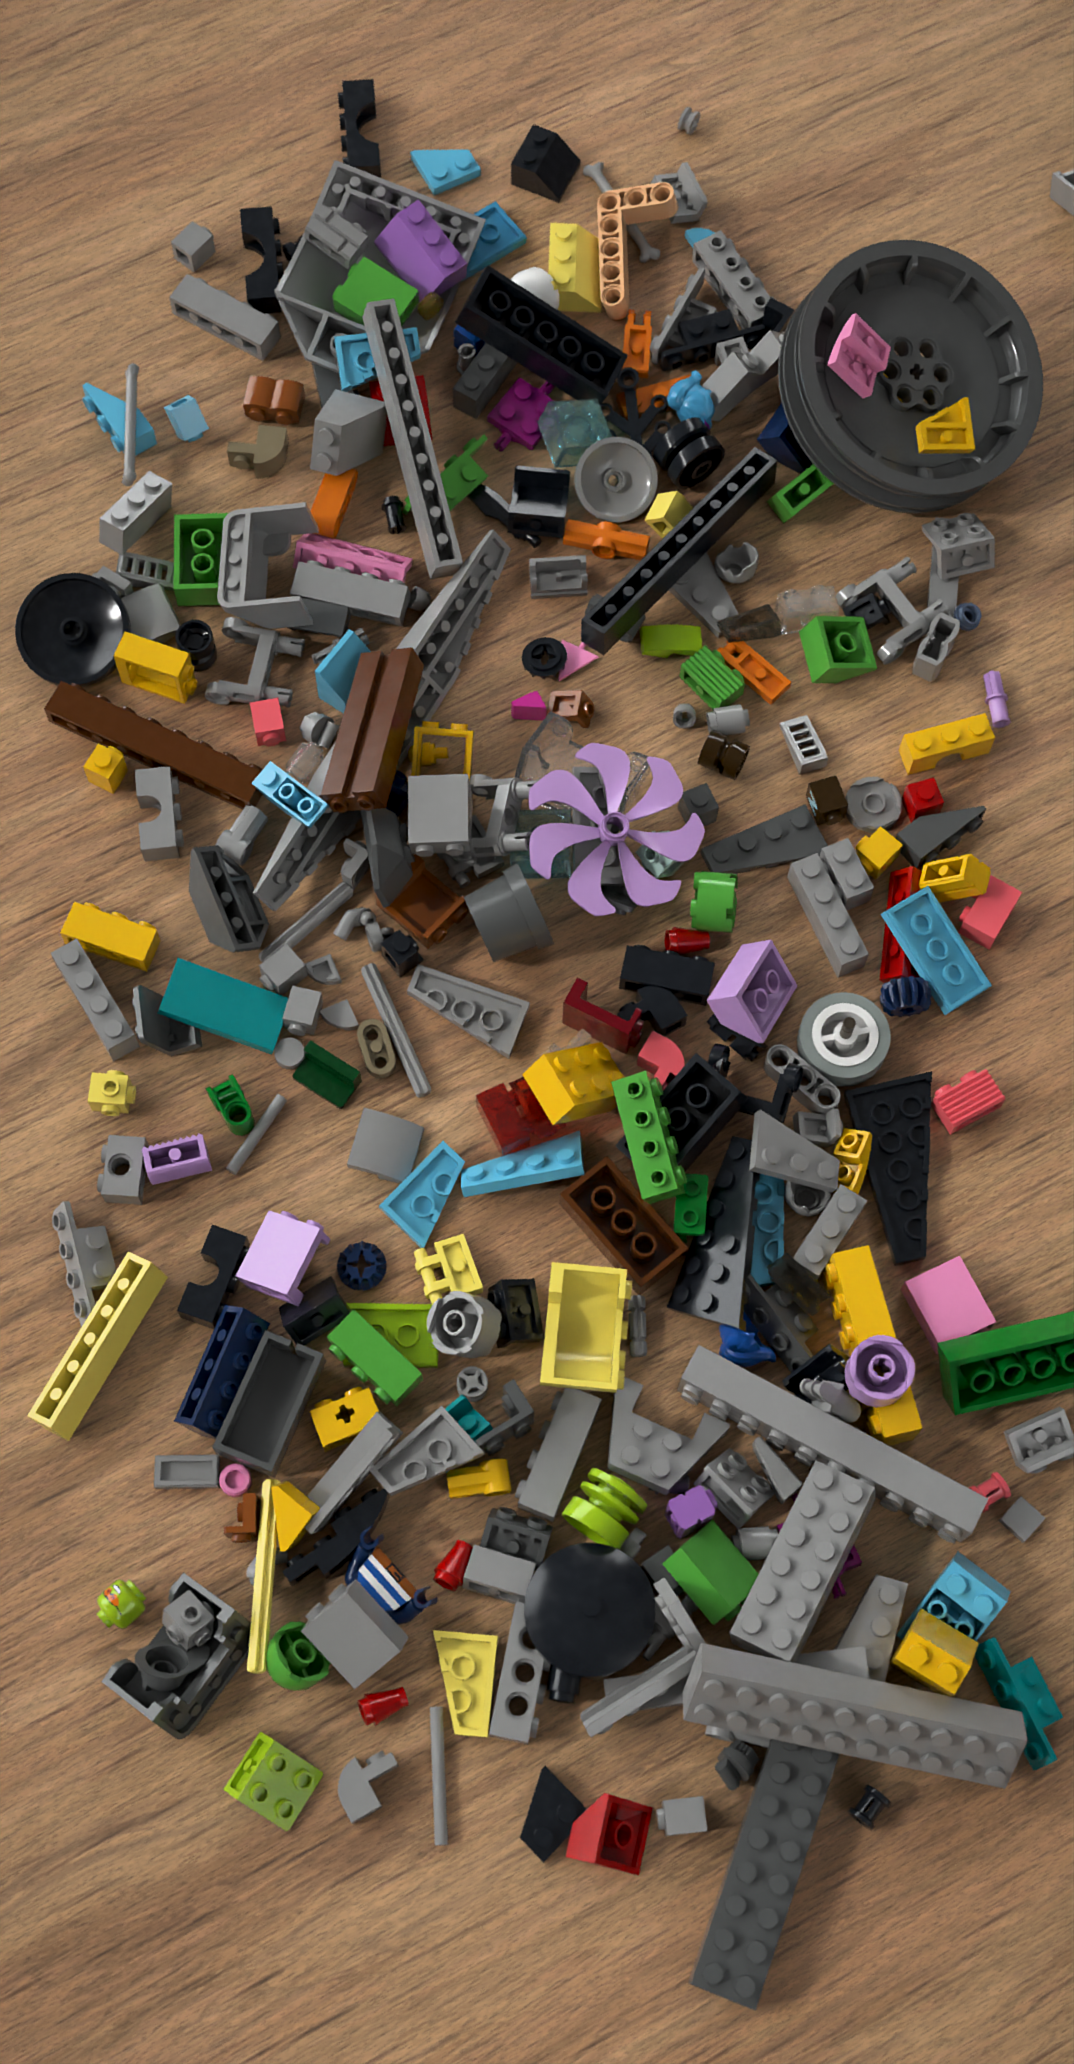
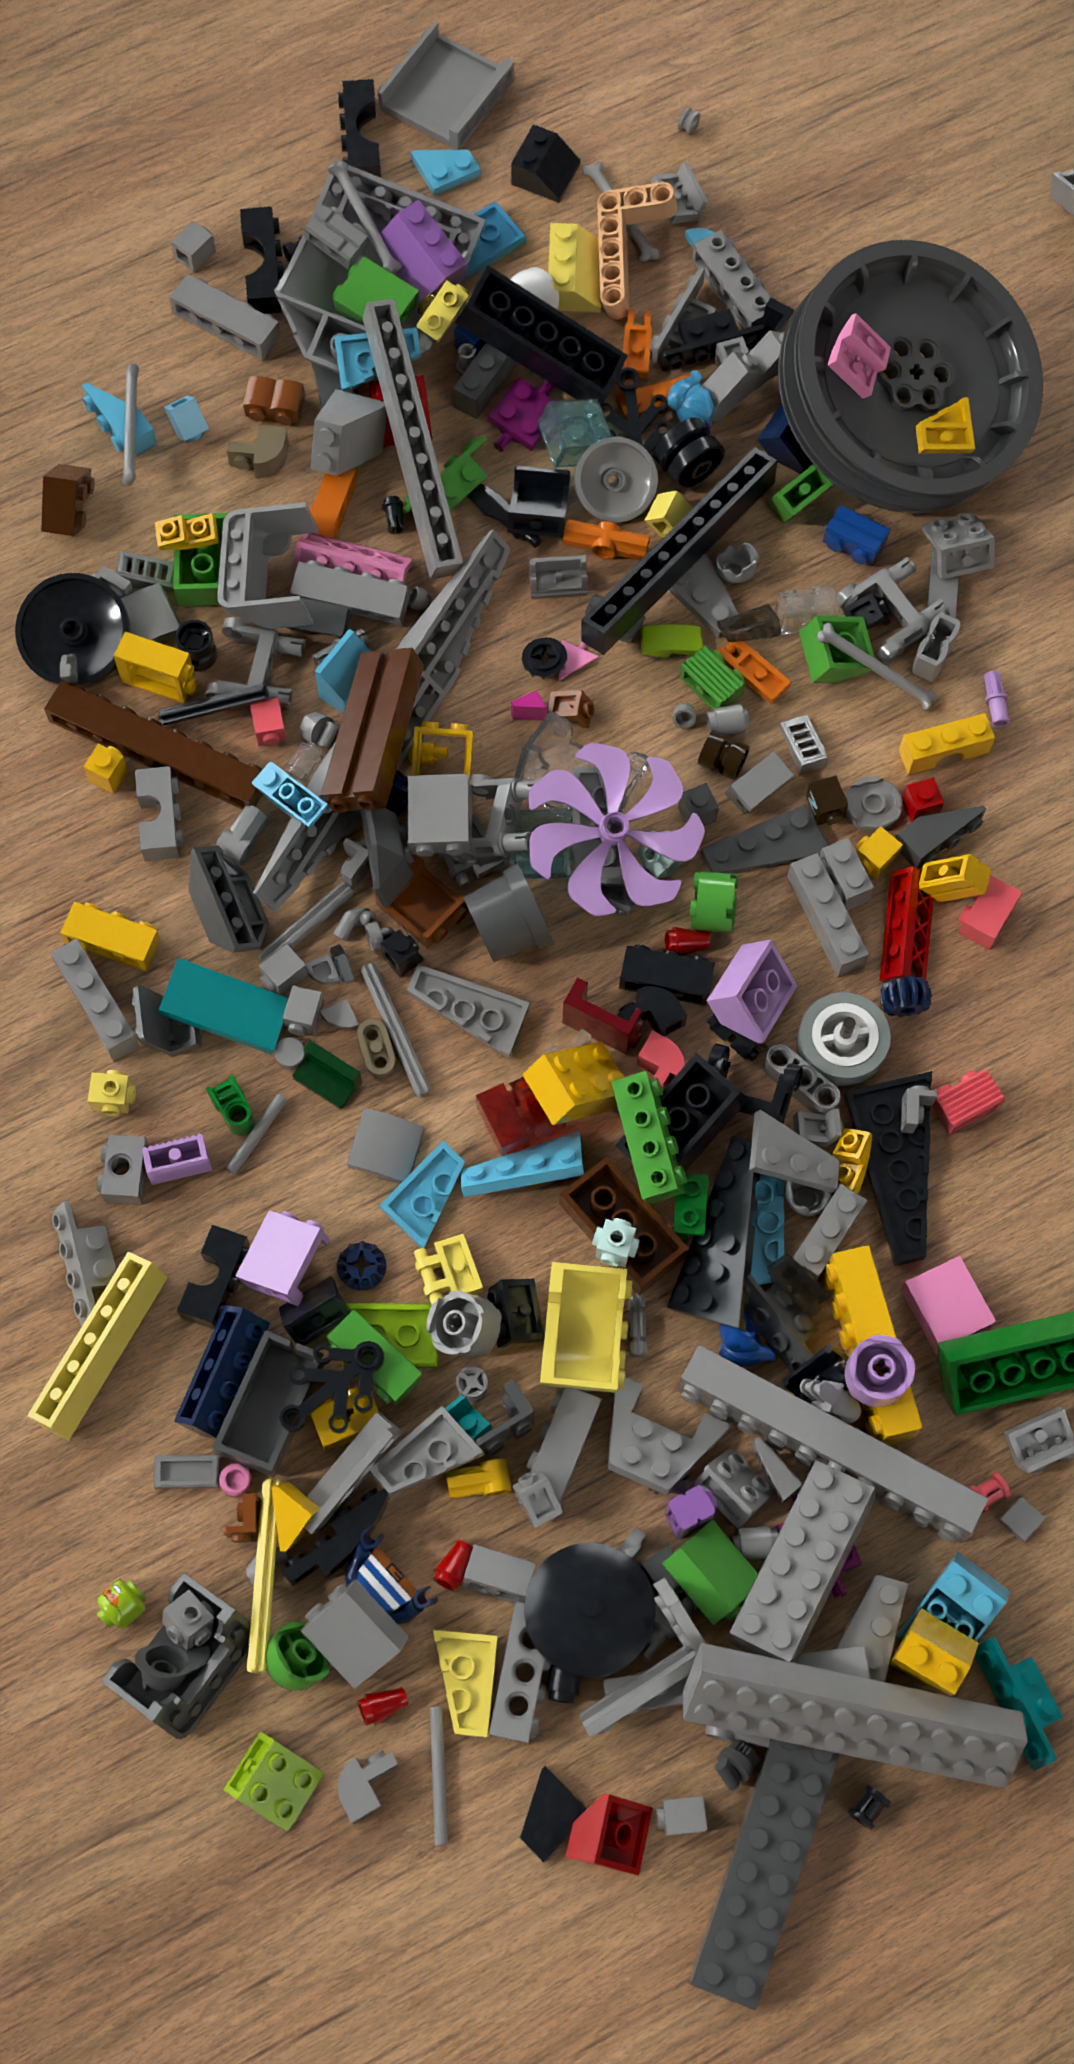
(63, 498): none -> reddish brown brick
(68, 668): none -> light grey tile
(135, 512): light grey brick -> none
(186, 534): none -> yellow slope
(214, 704): none -> black axle
(336, 1383): none -> black plant
(340, 172): none -> light grey piece
(342, 963): none -> black tile
(443, 310): none -> light yellow bracket
(444, 88): none -> light grey panel
(516, 1535): dark grey bracket -> none
(537, 1498): none -> light grey bracket
(607, 1505): lime wheel -> none
(611, 1252): none -> light aqua brick
(759, 782): none -> light grey hinge
(829, 636): none -> light grey piece
(855, 536): none -> blue brick
(912, 1111): none -> light grey bracket
(936, 950): medium azure tile -> none
(968, 615): sand blue plate -> none

